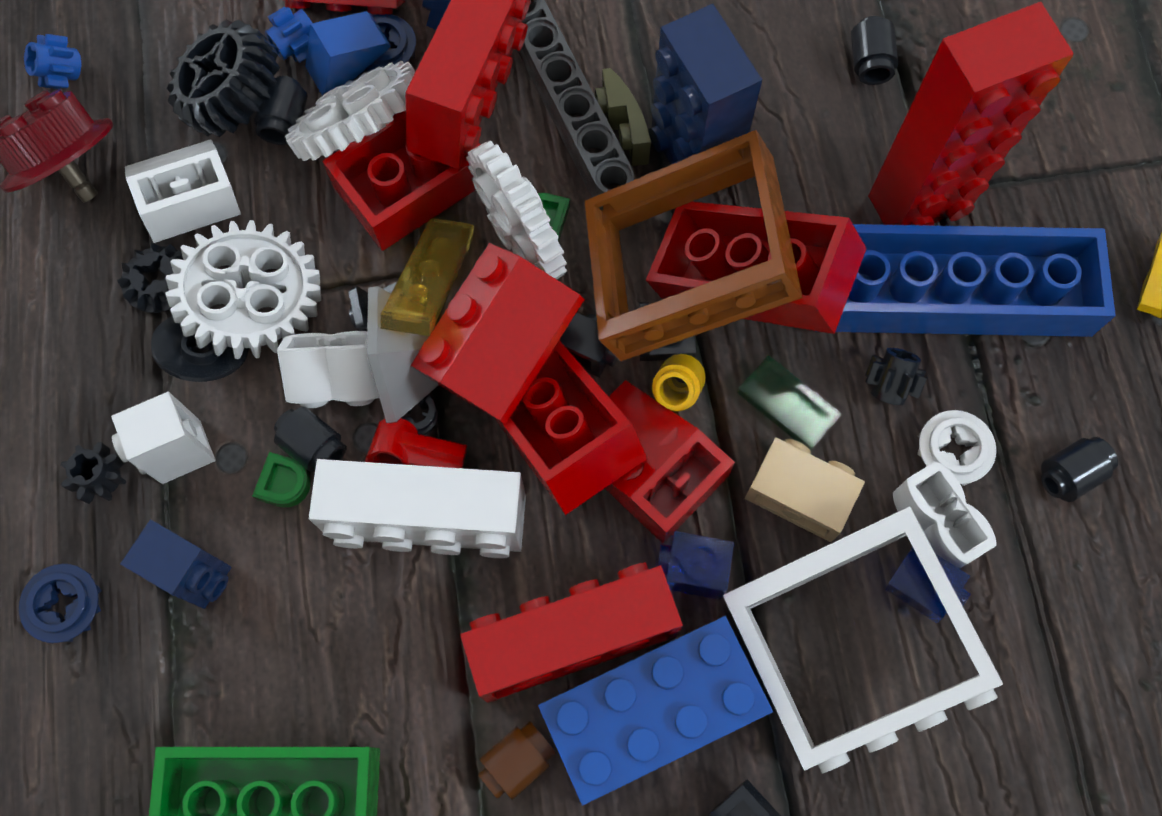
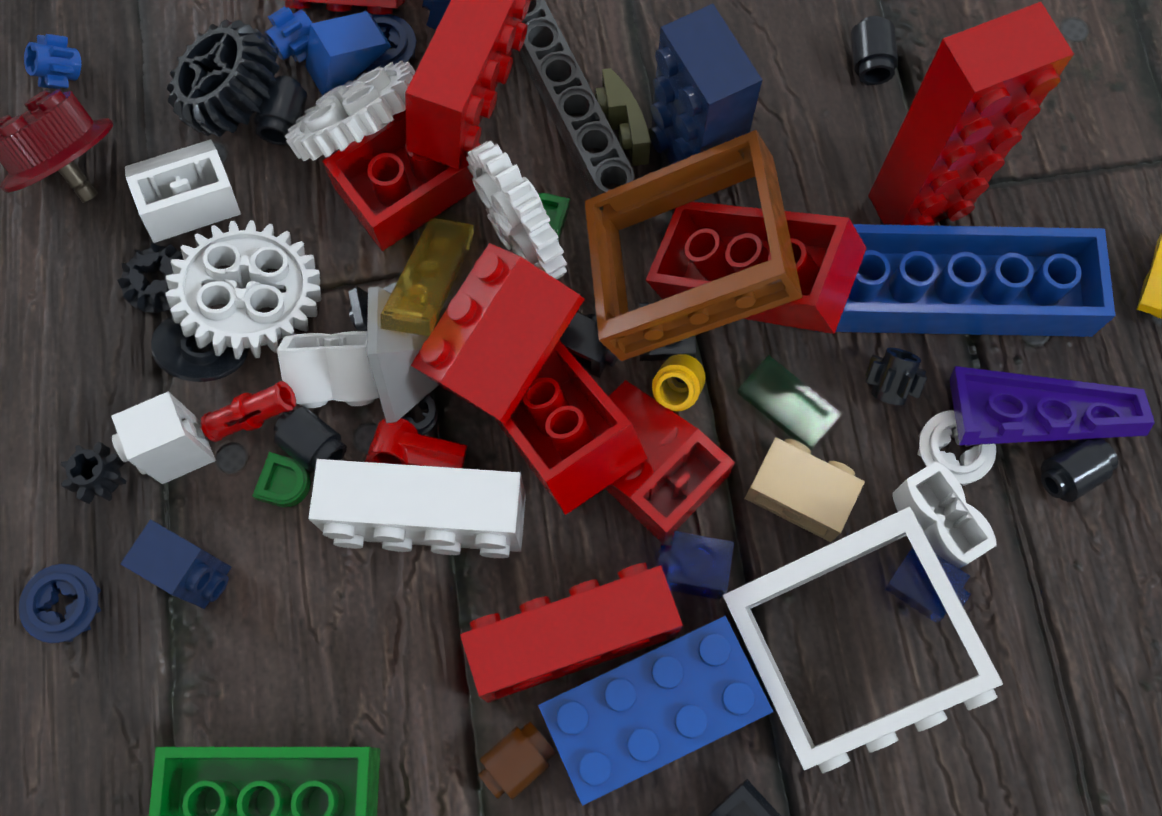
(248, 411): none -> red pin
(1030, 408): none -> dark purple wing

